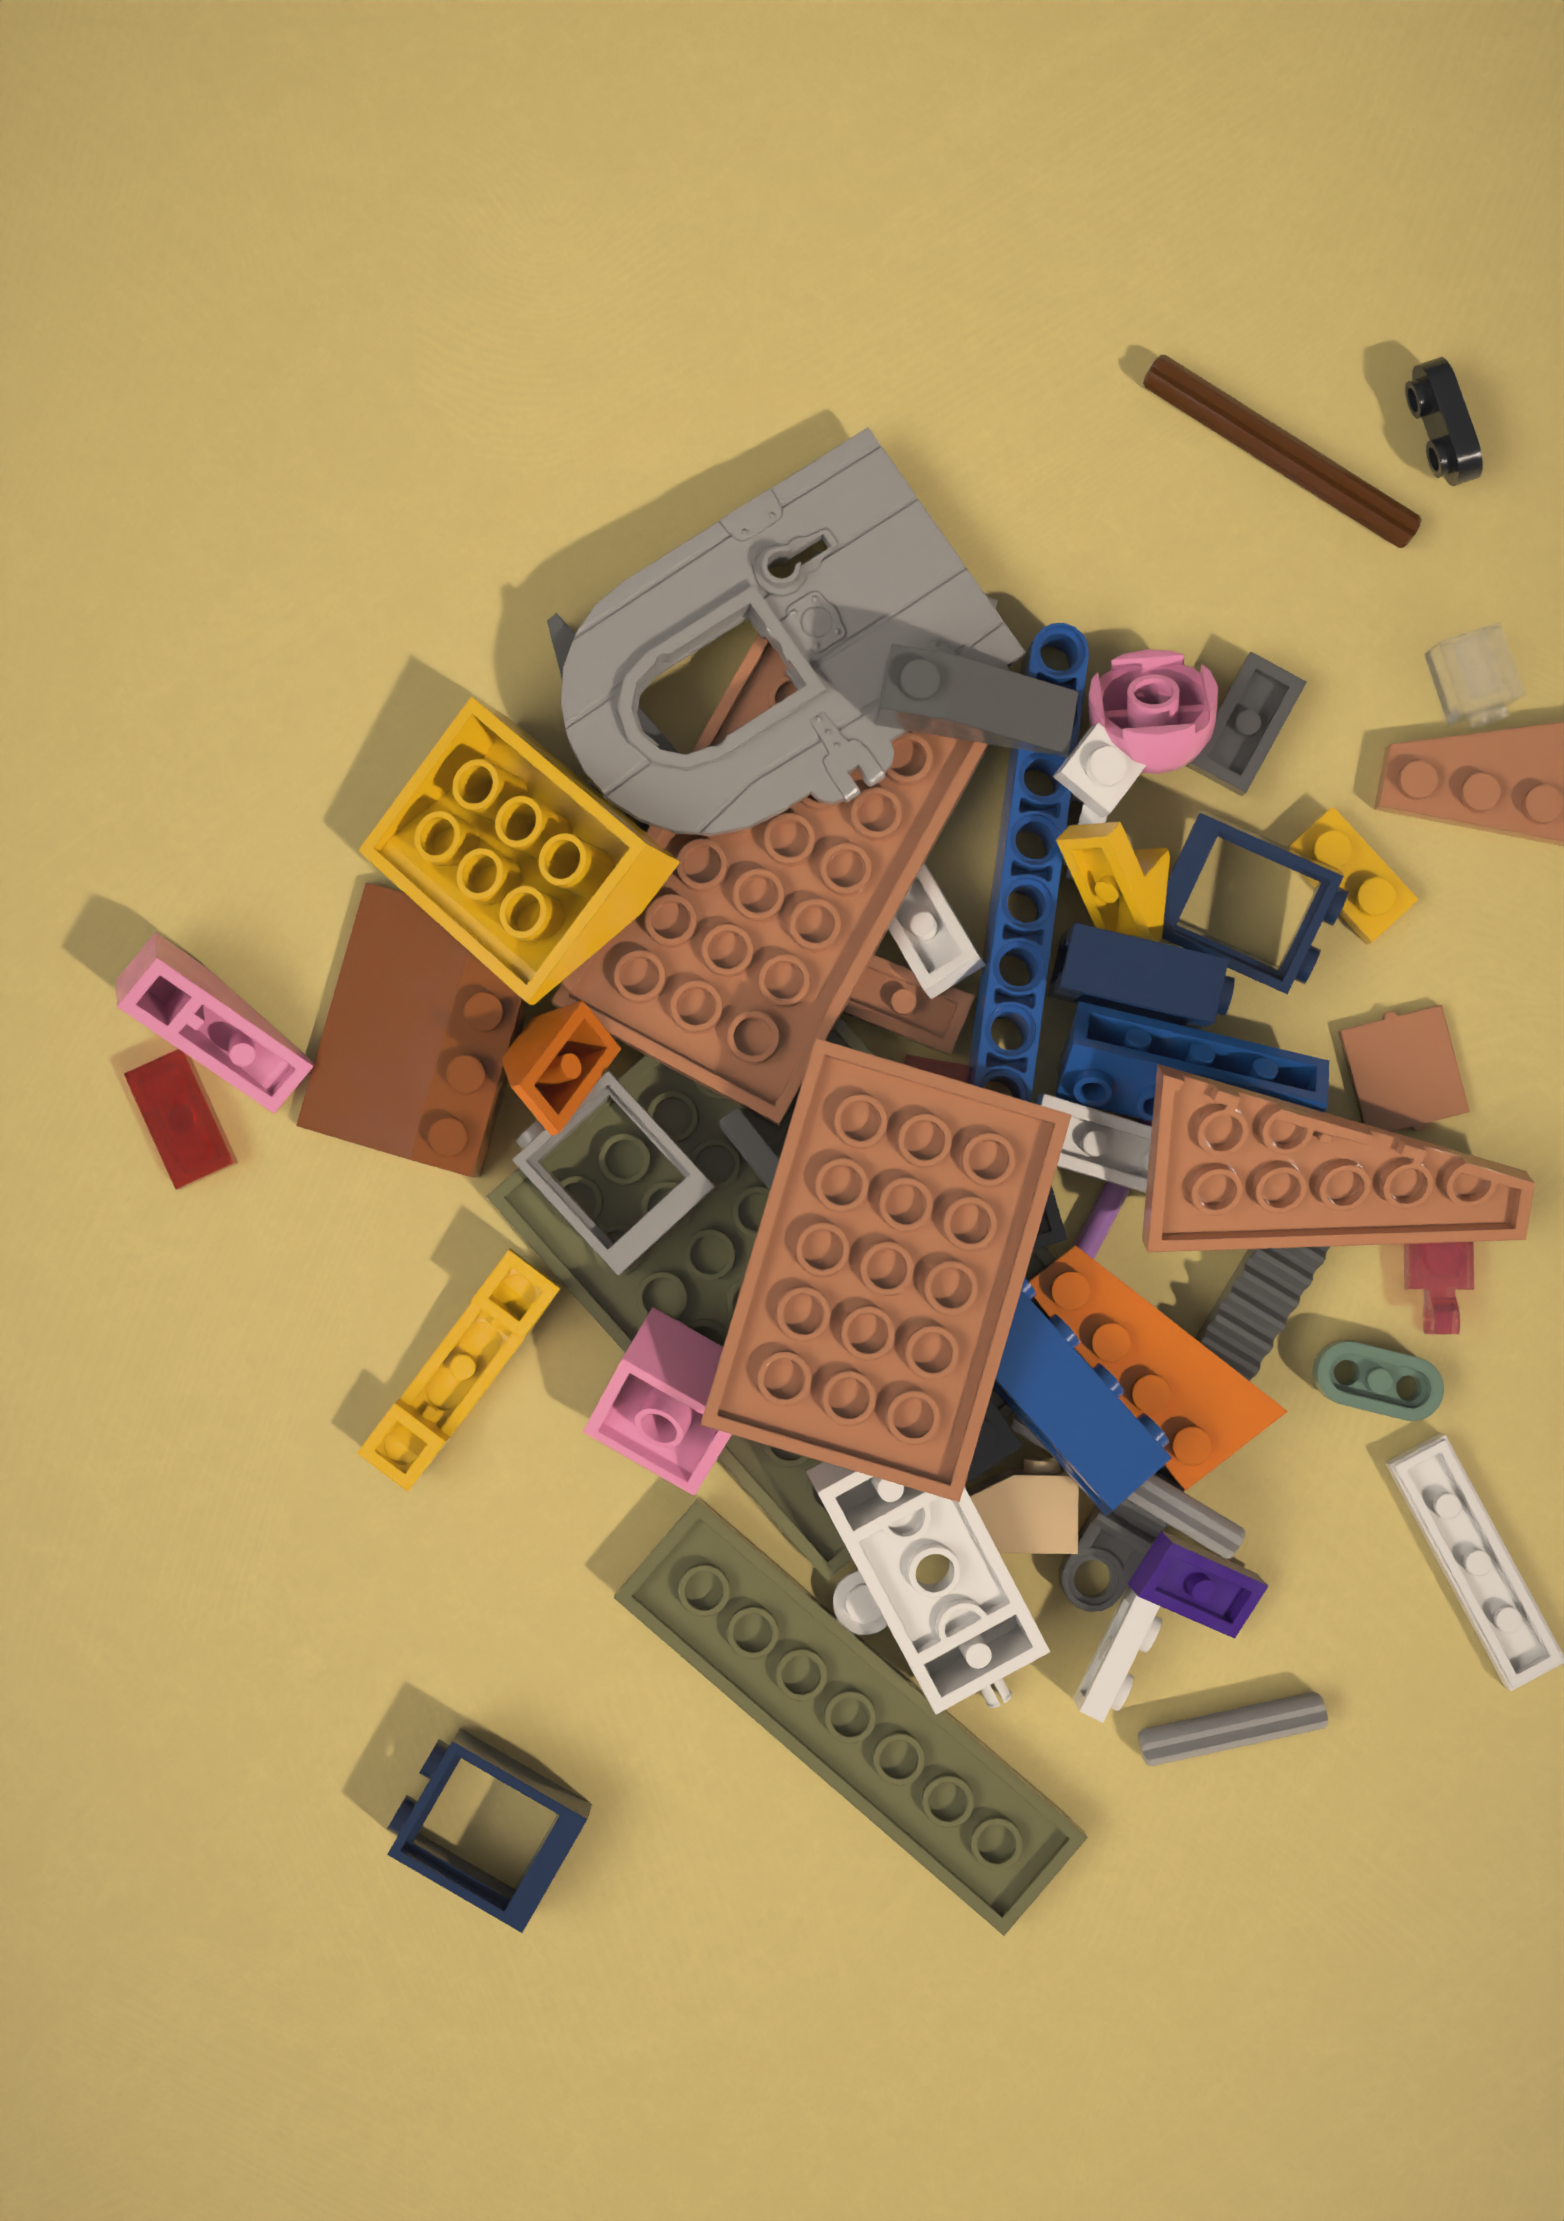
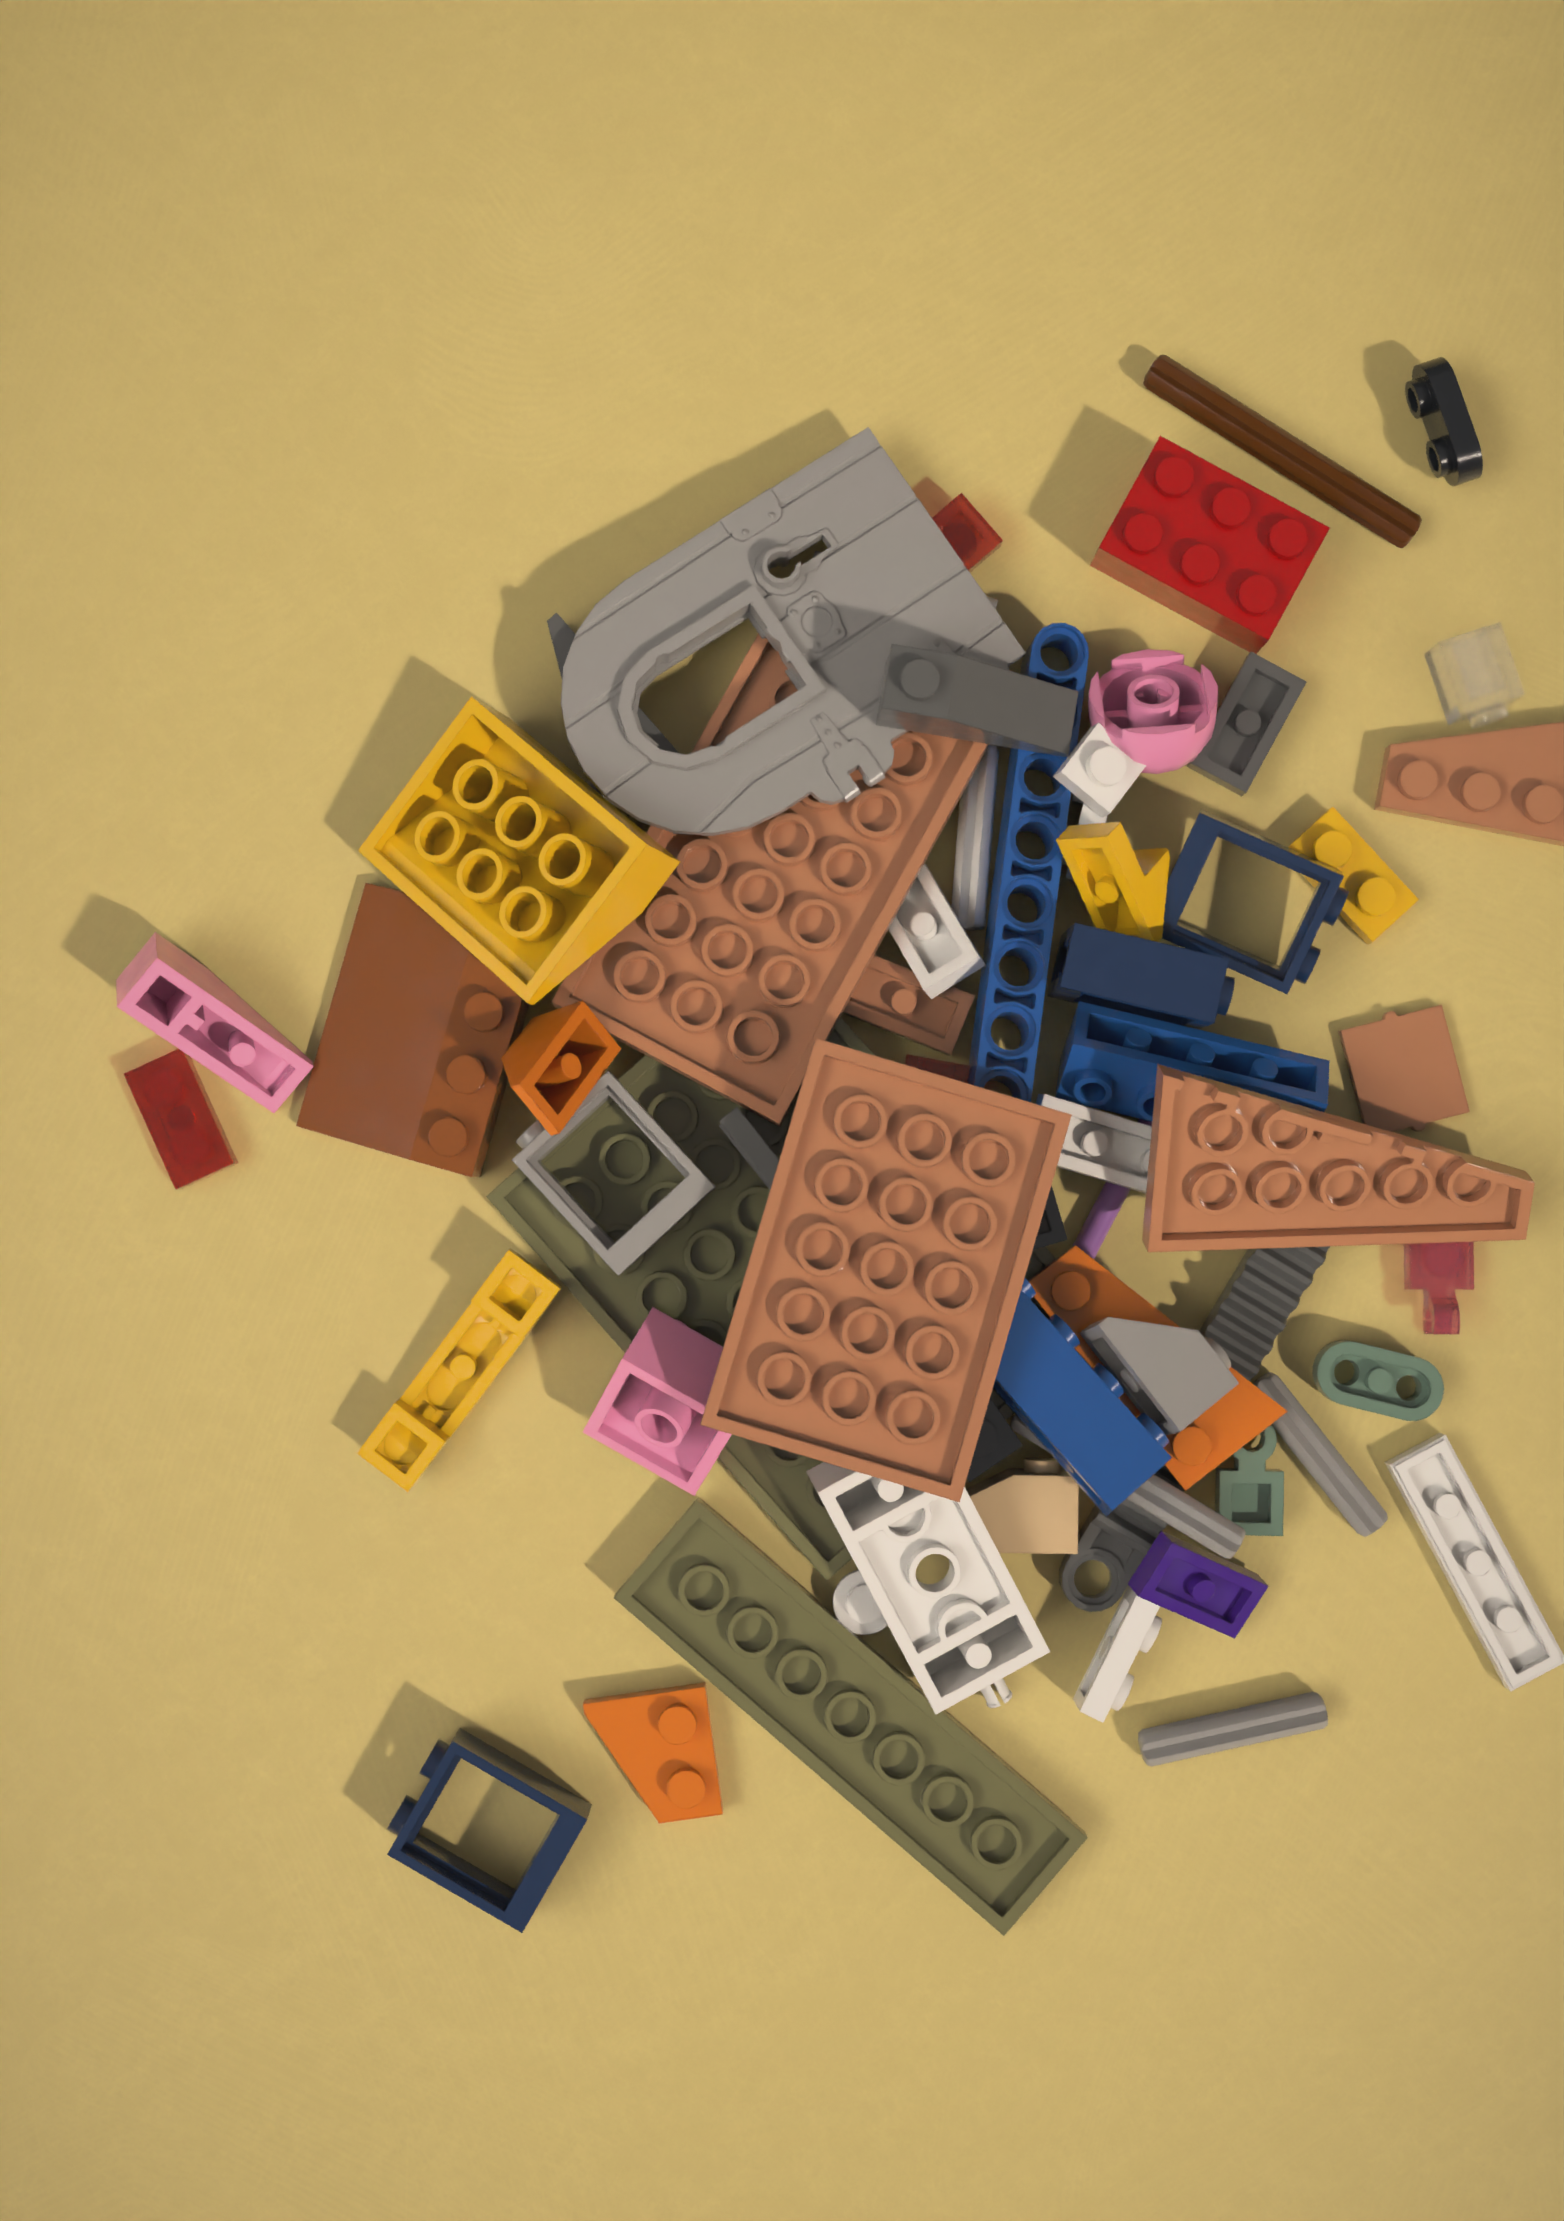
(663, 1748): none -> orange wing
(967, 532): none -> clear red plate
(975, 843): none -> white axle
(1162, 1368): none -> light grey slope
(1209, 546): none -> red brick
(1250, 1492): none -> sand green plate
(1323, 1460): none -> light grey axle

